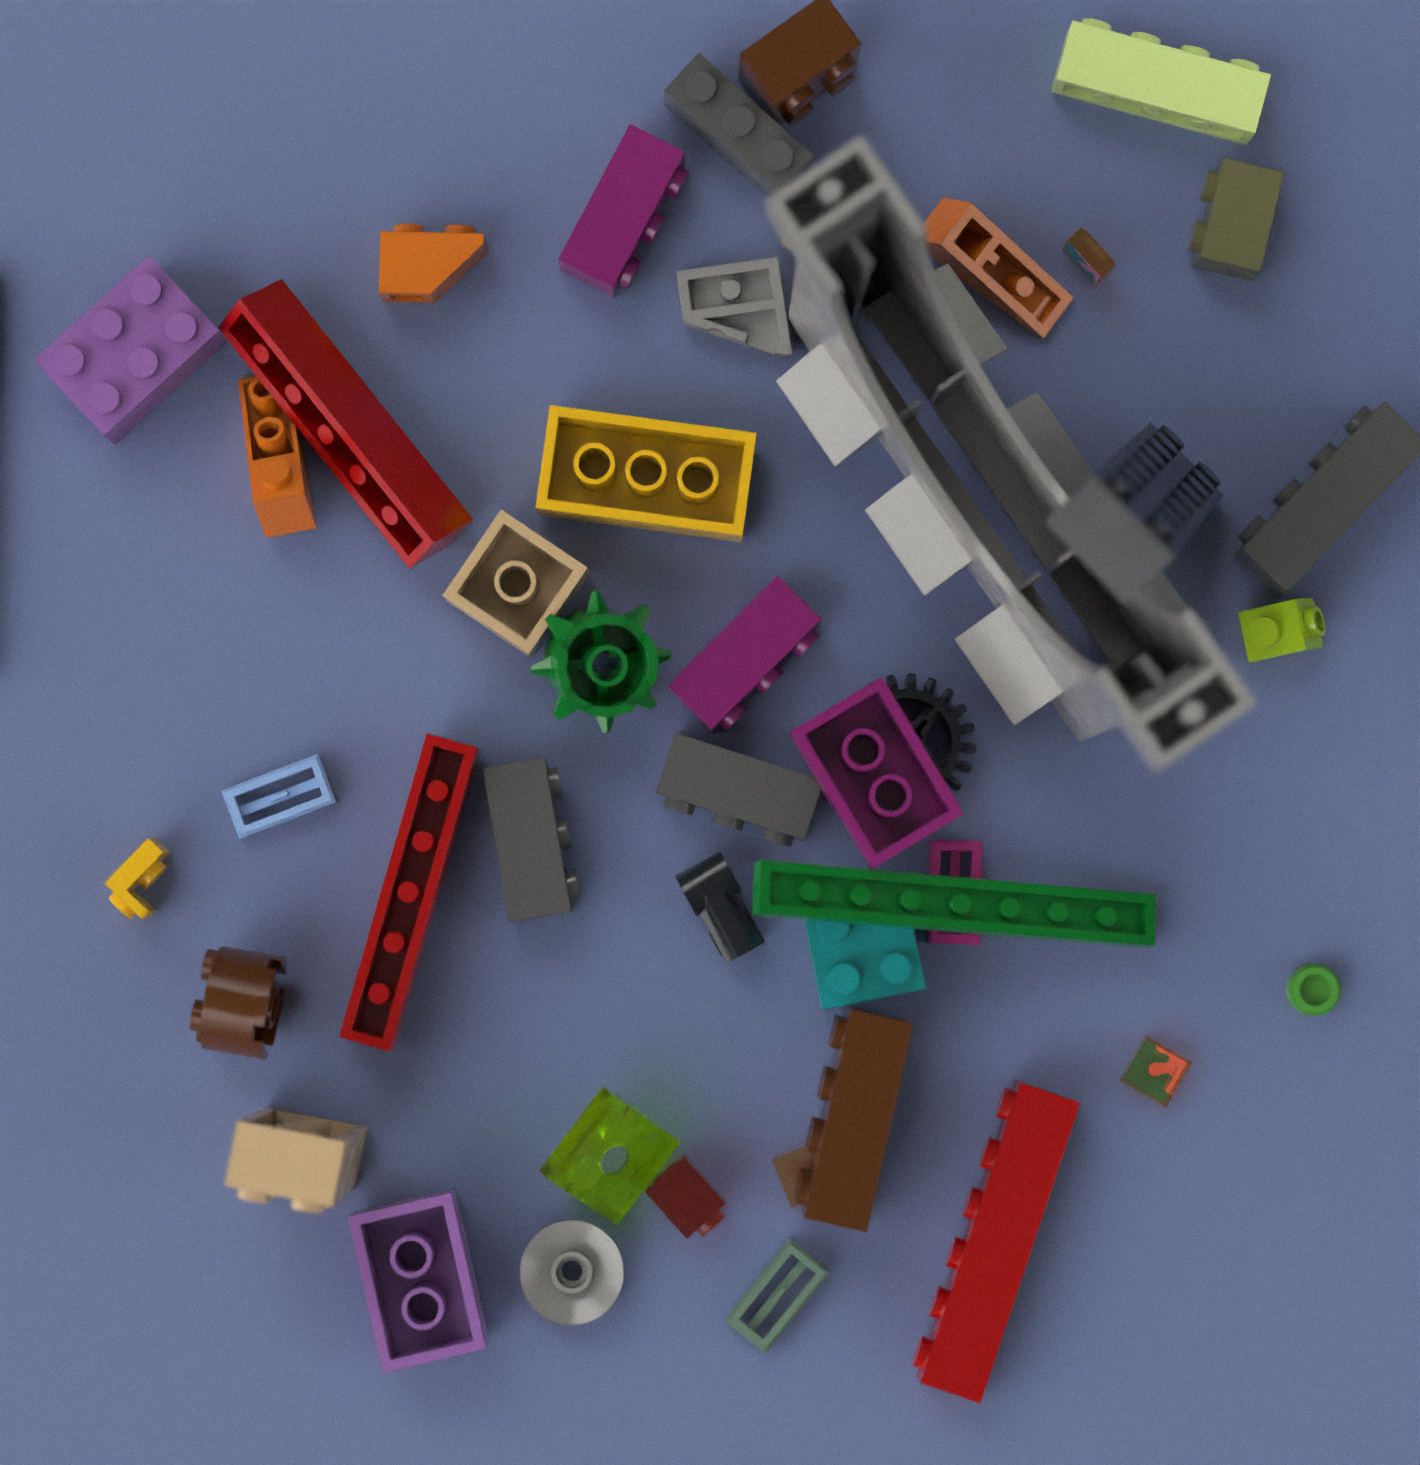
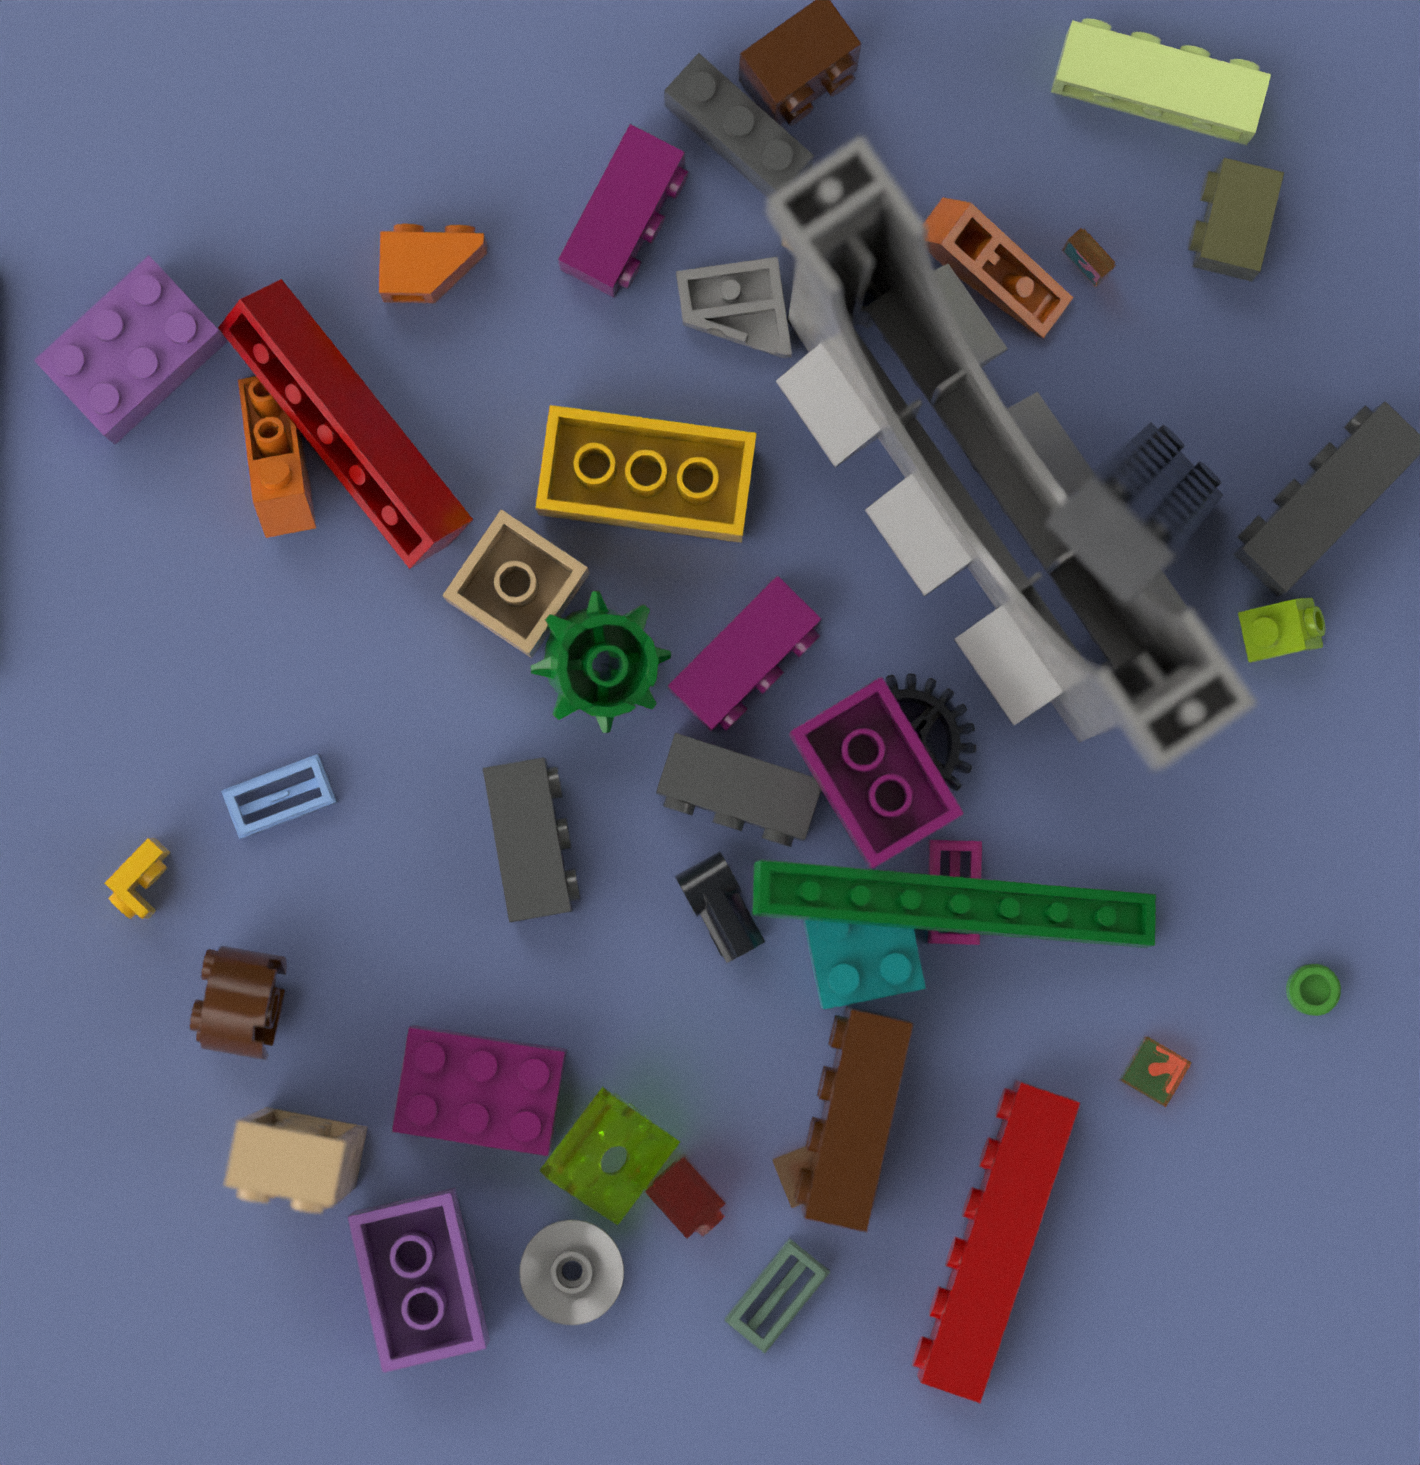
(410, 893): red brick -> none
(479, 1090): none -> magenta brick

